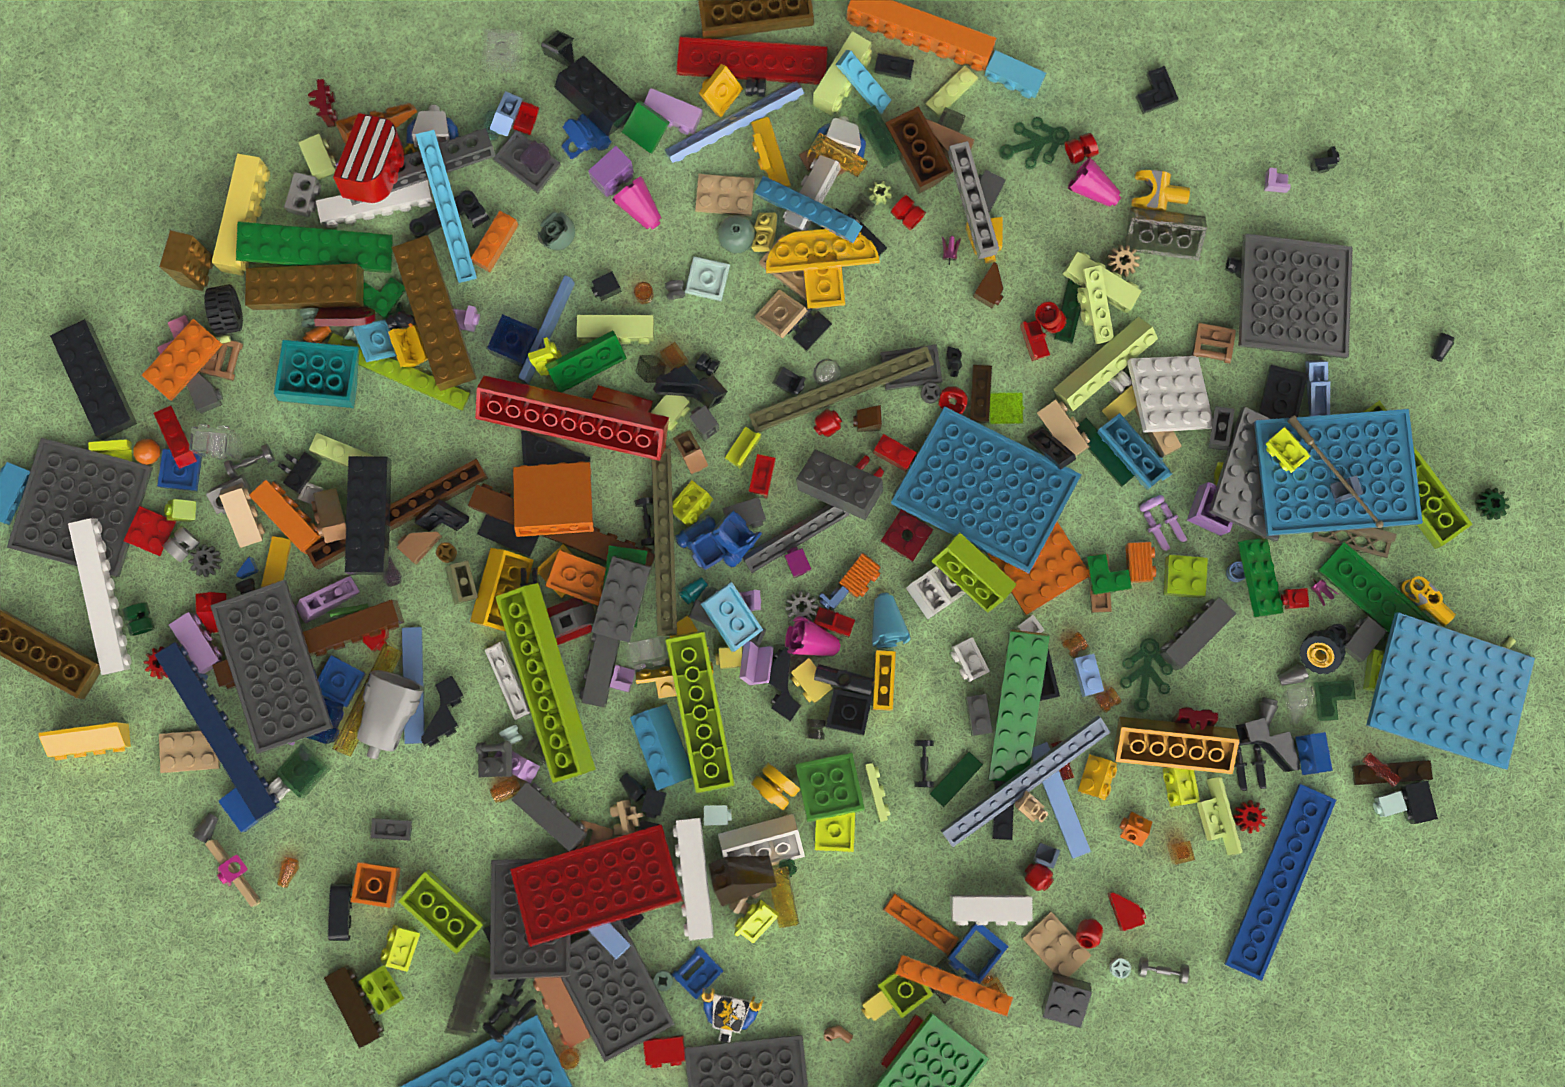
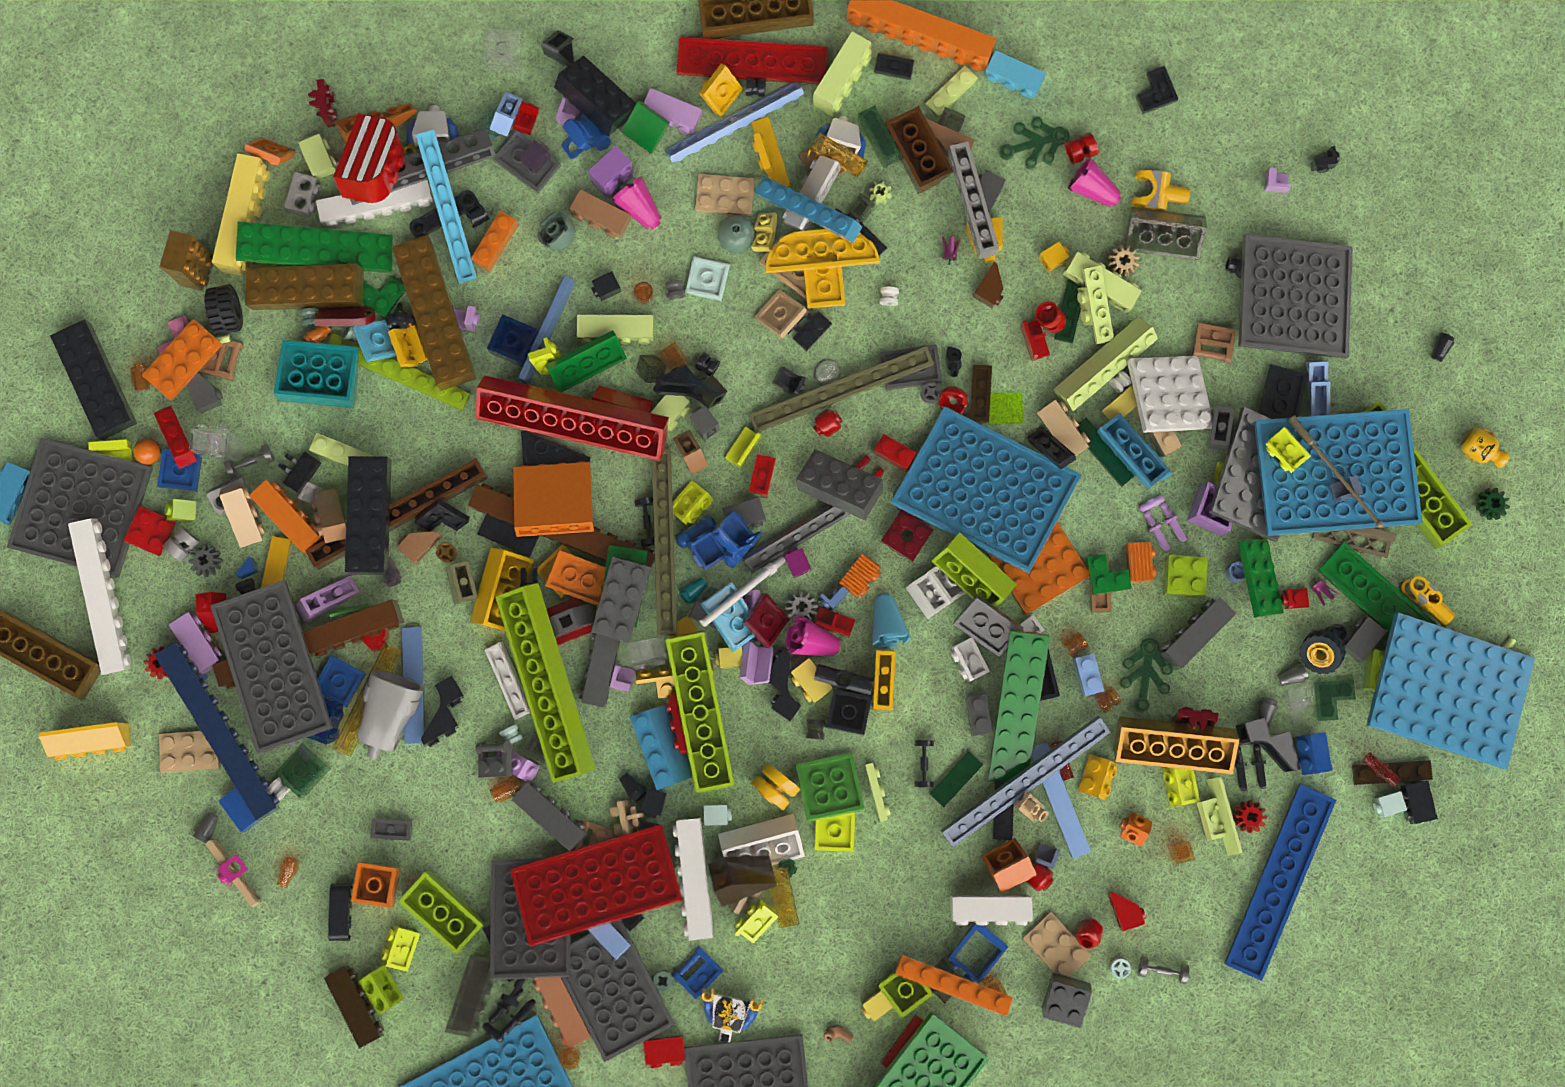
(138, 381): none -> clear orange brick
(143, 623): dark green wheel -> none
(269, 150): none -> orange plate
(566, 111): none -> lavender panel
(599, 214): none -> medium nougat brick
(676, 724): none -> red plate
(766, 620): none -> dark red tile
(768, 570): none -> white bar
(863, 81): medium azure plate -> none
(868, 419): reddish brown slope -> none
(889, 296): none -> white wheel
(910, 214): red wheel -> none
(921, 924): orange tile -> none
(986, 625): none -> plate
(1008, 865): none -> orange brick
(1054, 256): none -> yellow brick
(1482, 446): none -> yellow piece

